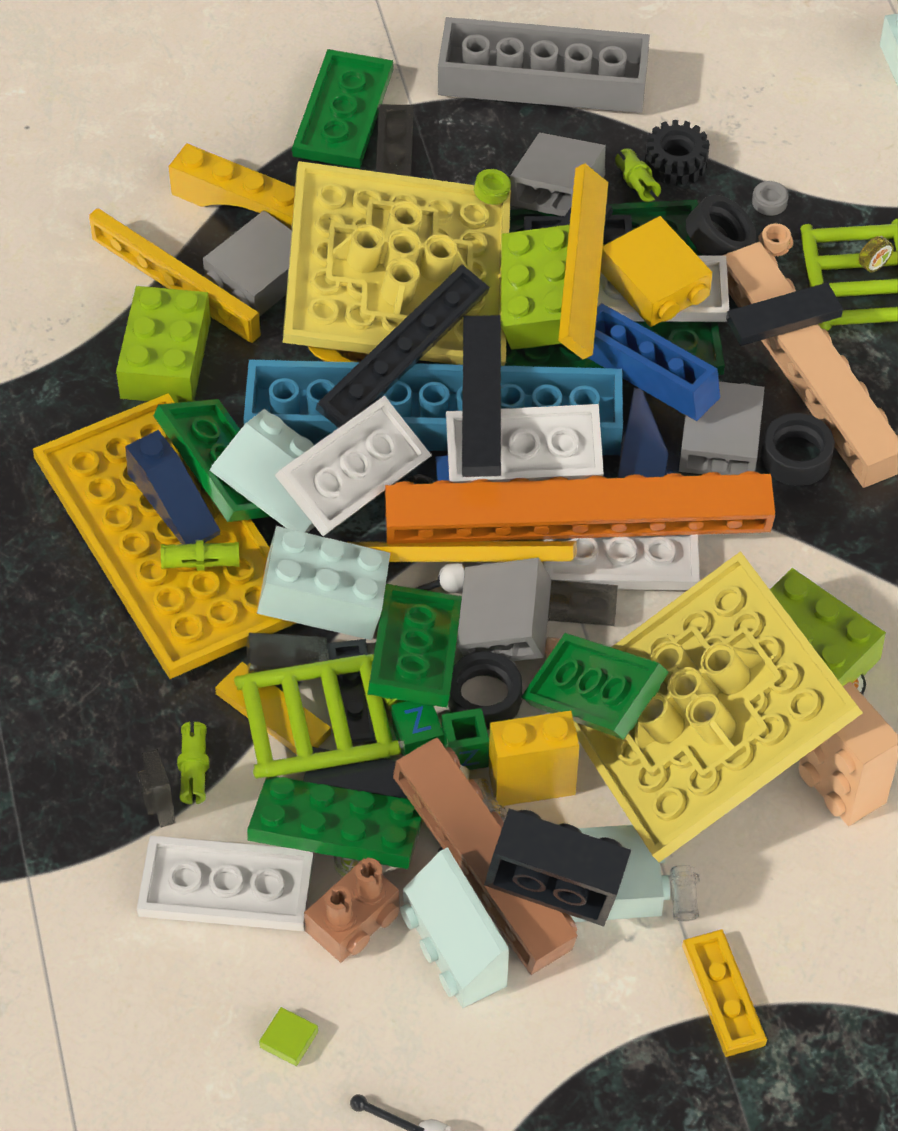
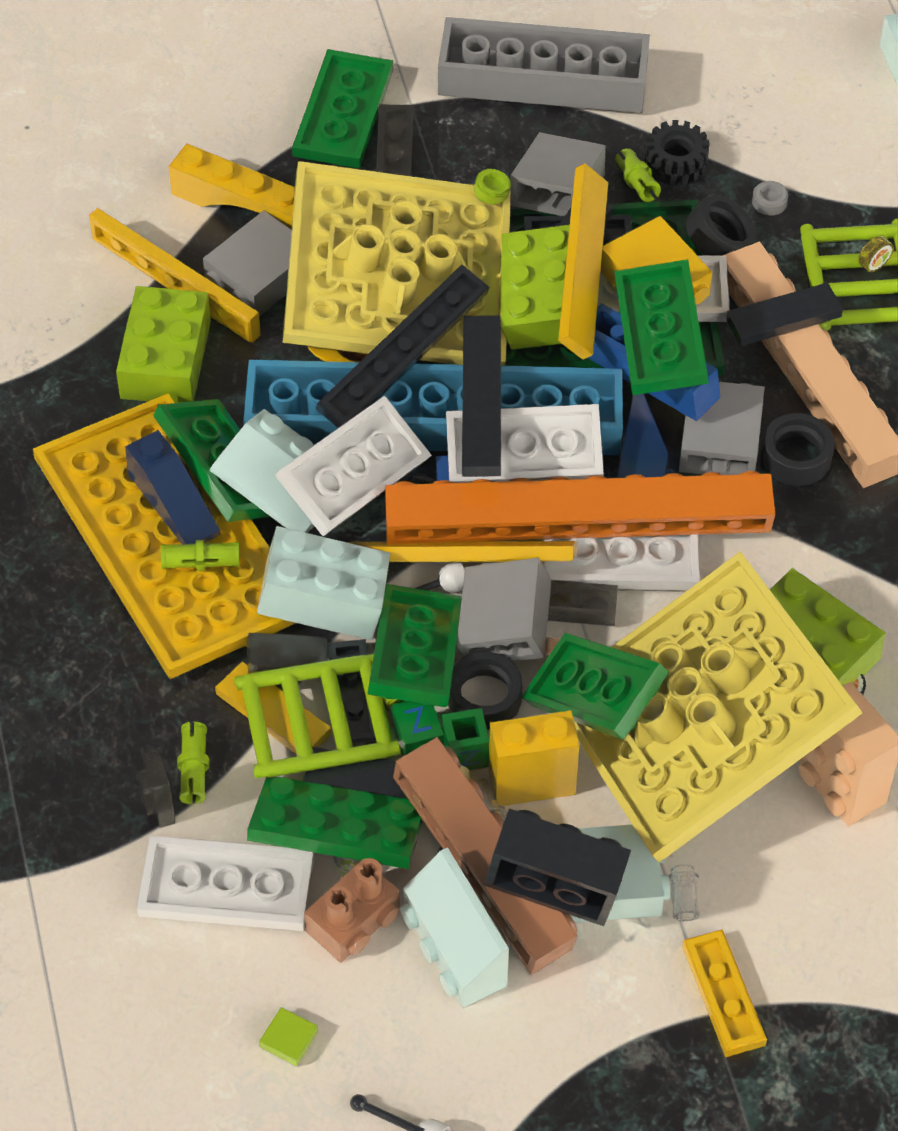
(661, 327): none -> green plate
(776, 239): light nougat plate -> none

